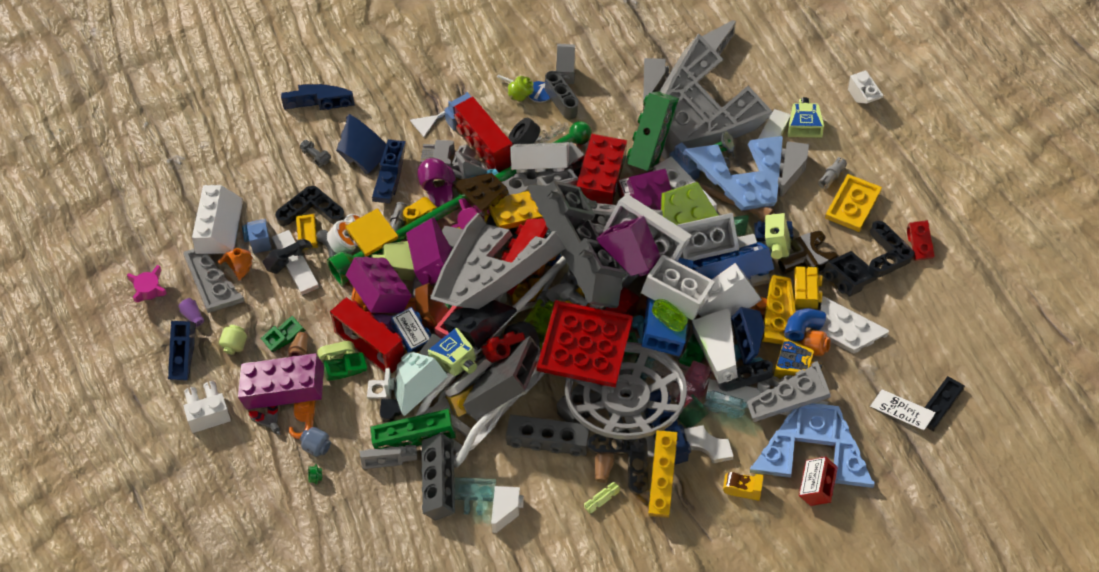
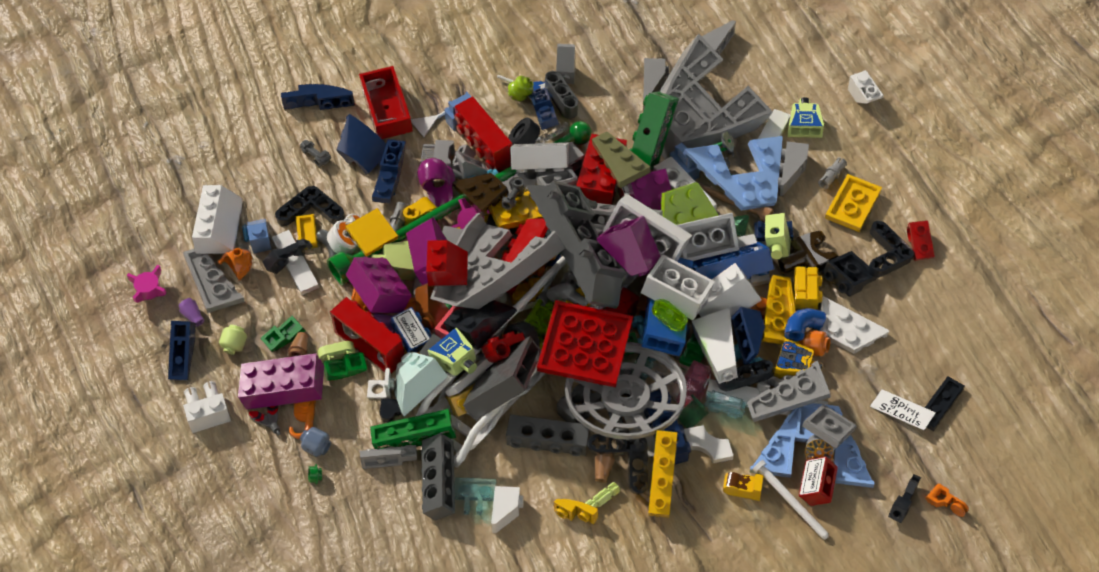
(383, 91): none -> red piece
(446, 264): none -> red slope
(518, 190): none -> dark grey bar
(544, 108): none -> dark blue slope
(570, 508): none -> yellow slope
(621, 161): none -> olive wing
(760, 467): none -> white bar
(818, 448): none -> wheel
(829, 426): none -> light grey tile
(902, 504): none -> black piece
(958, 507): none -> orange piece

